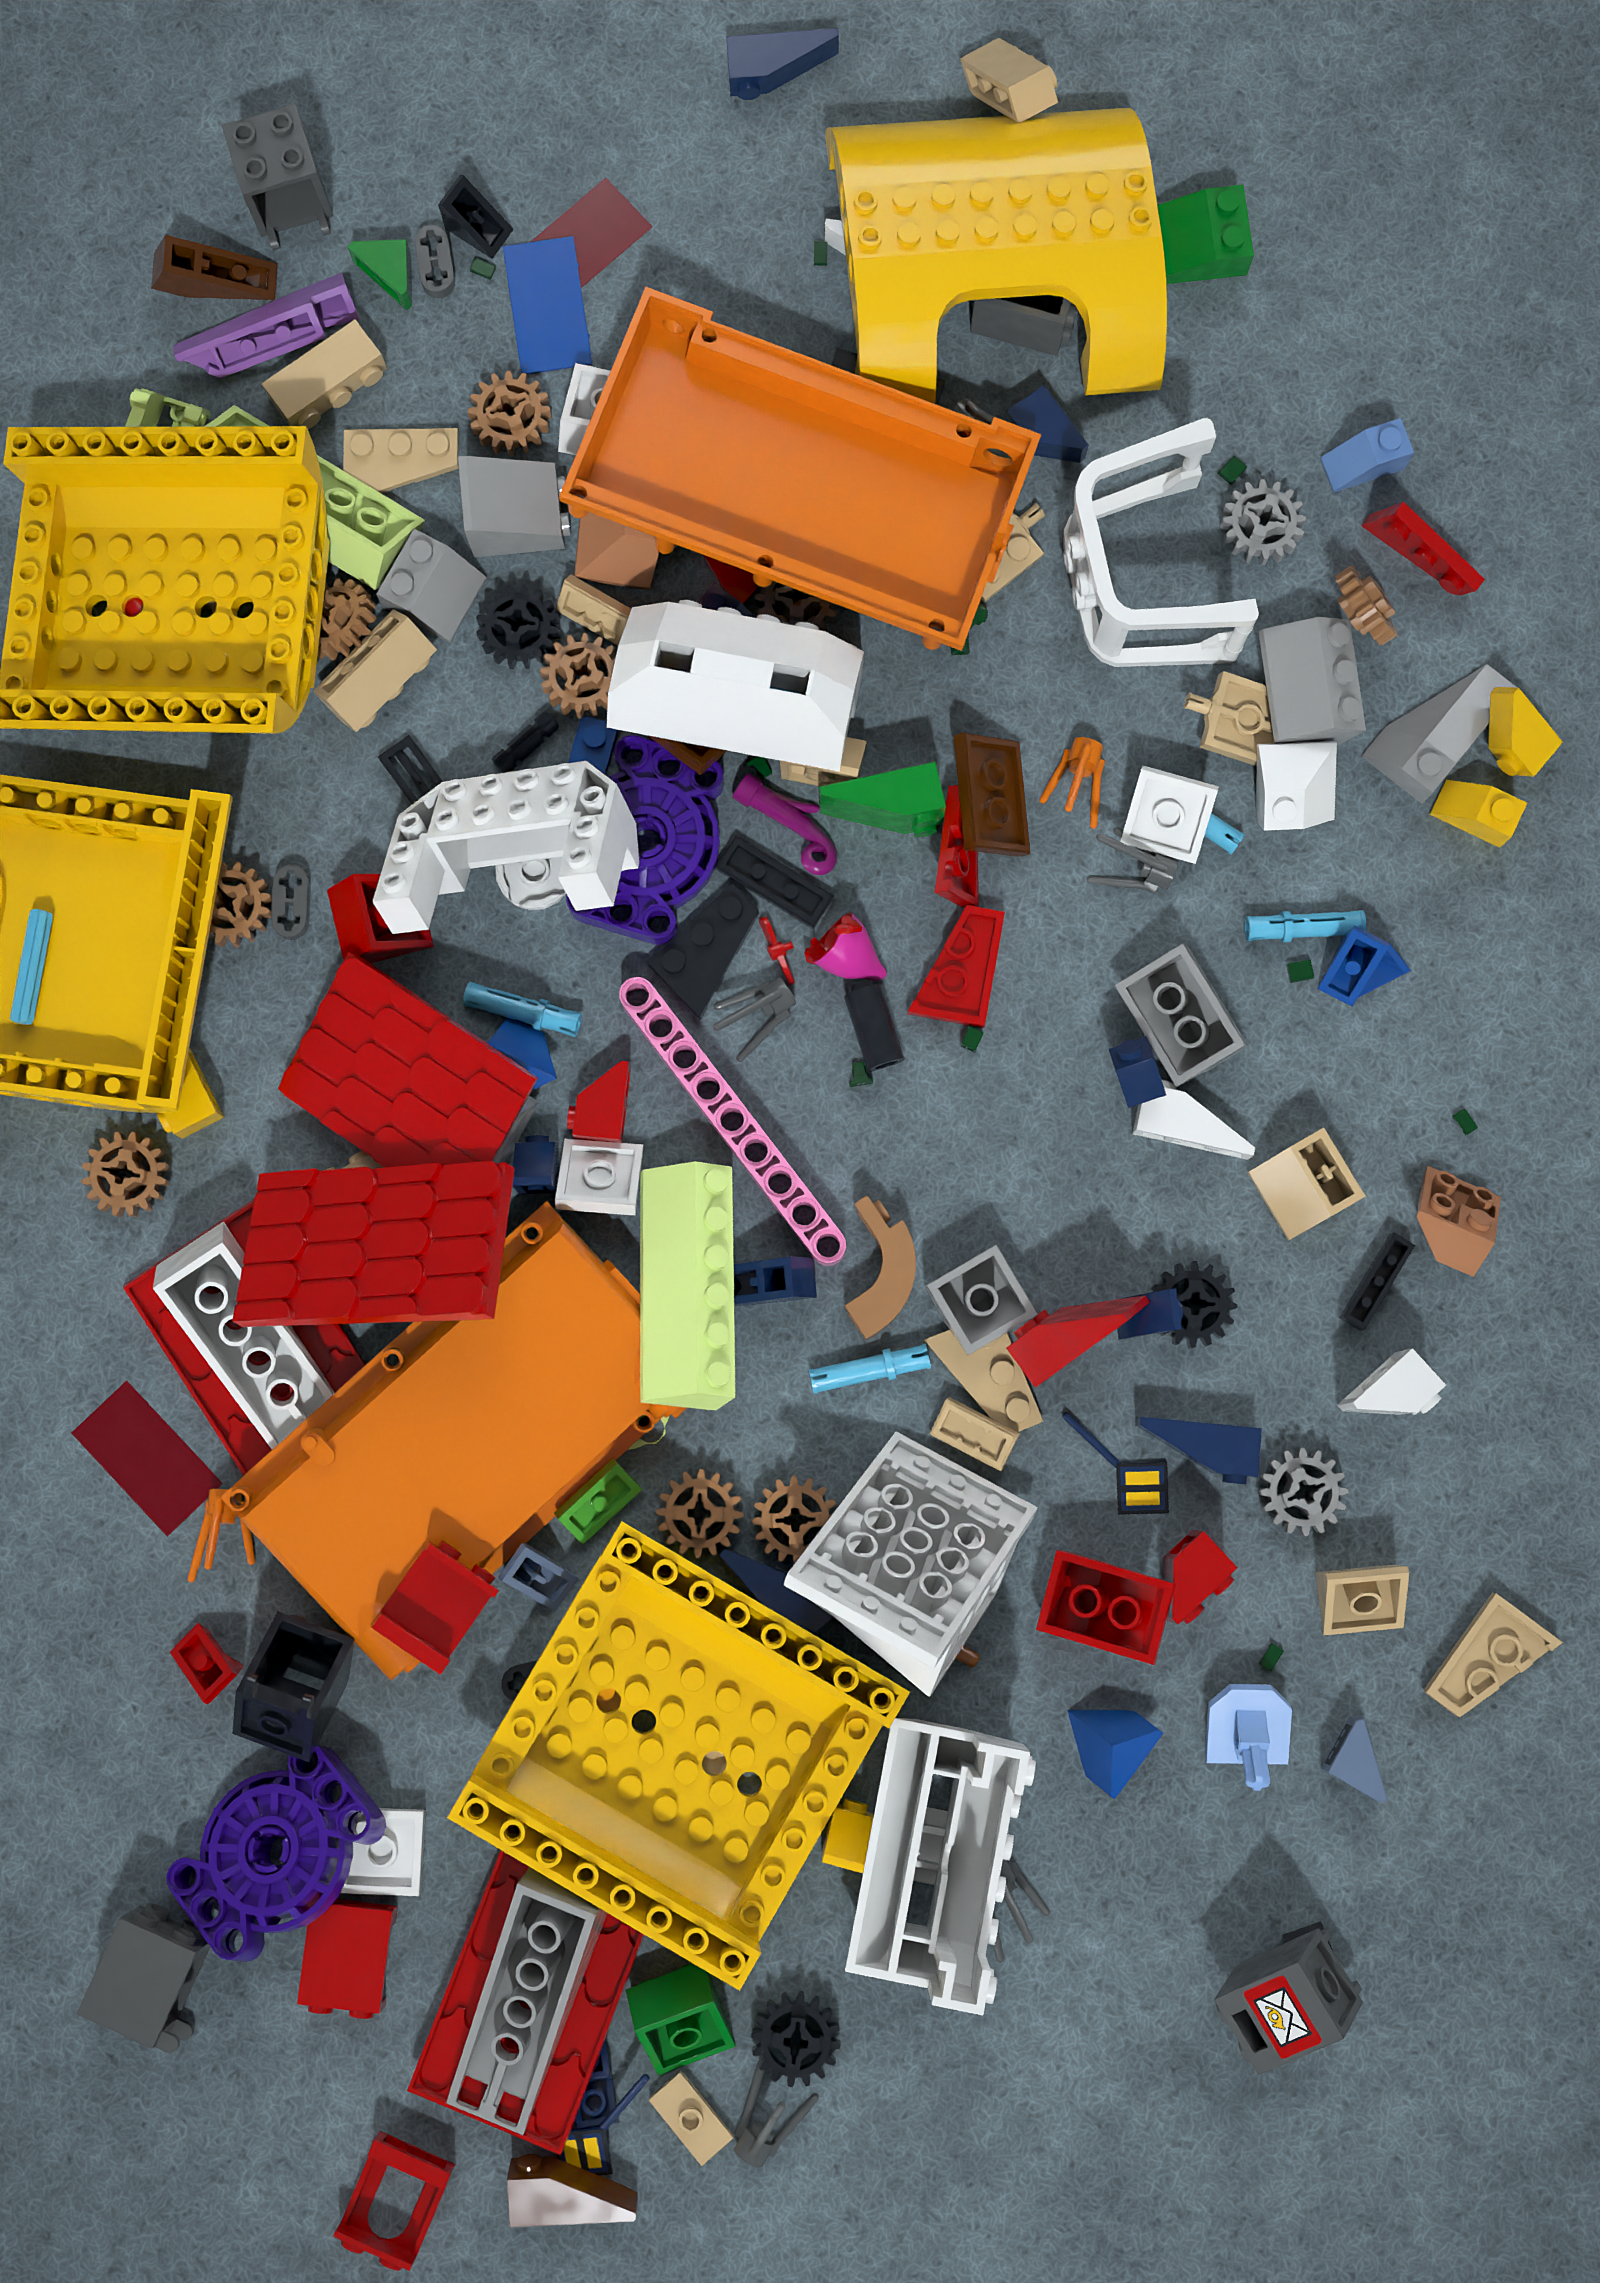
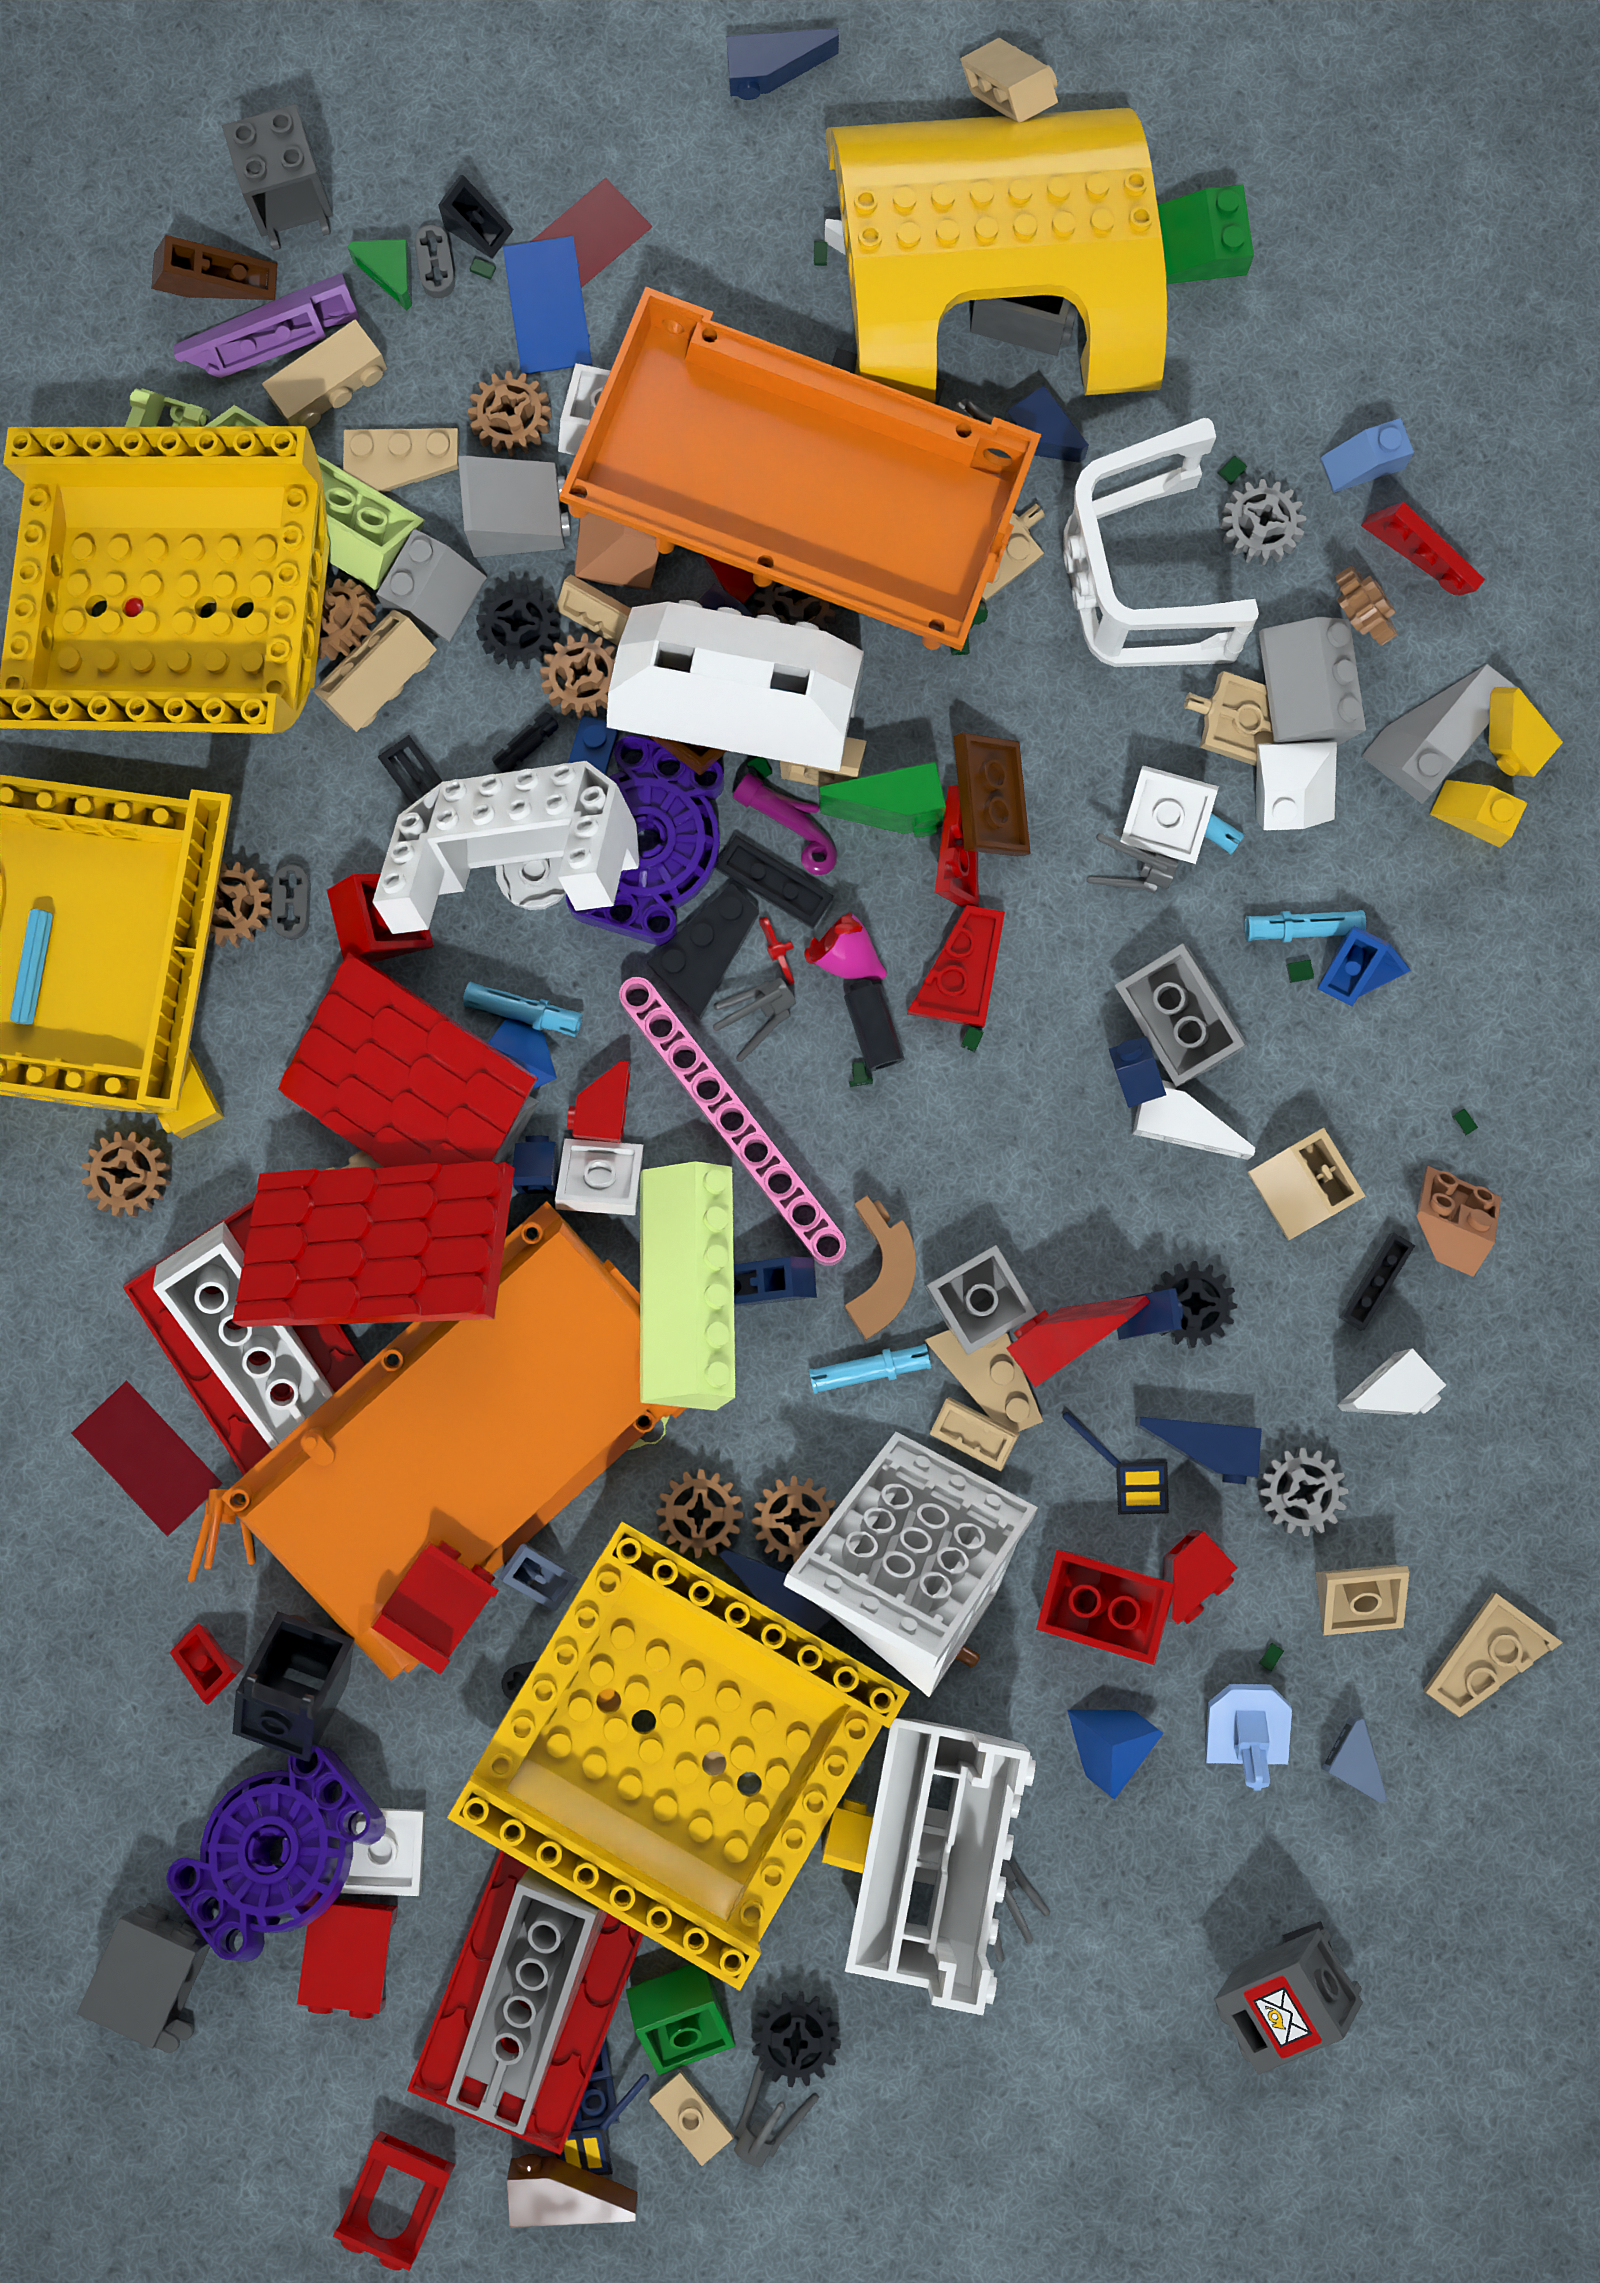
(597, 1501): bright green plate -> none
(1082, 761): orange plant -> none

